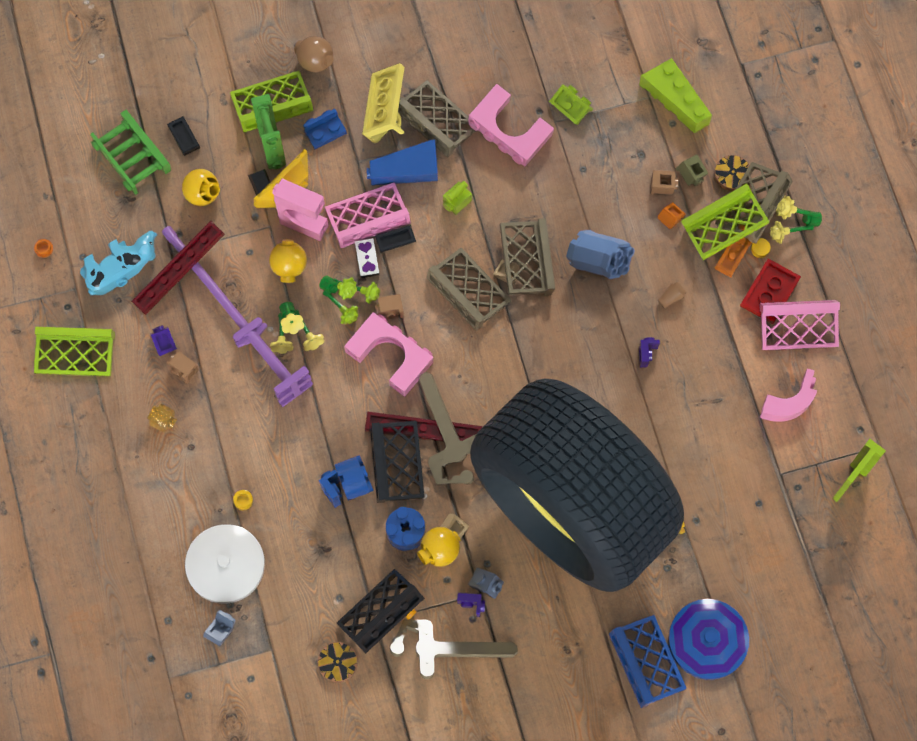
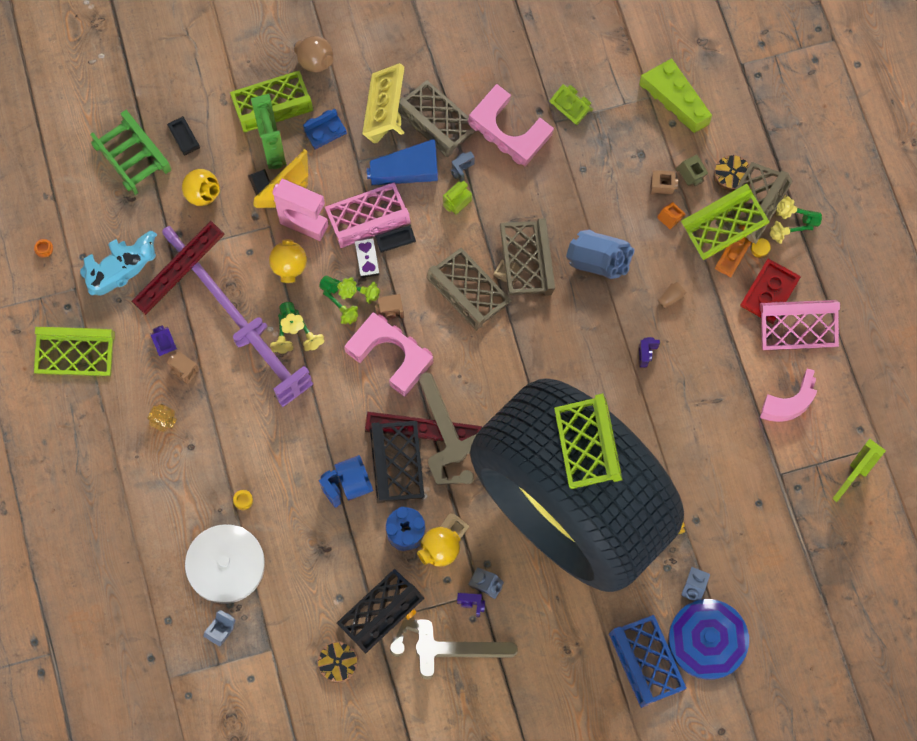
(461, 163): none -> sand blue bracket
(606, 442): none -> lime fence
(695, 584): none -> sand blue bracket

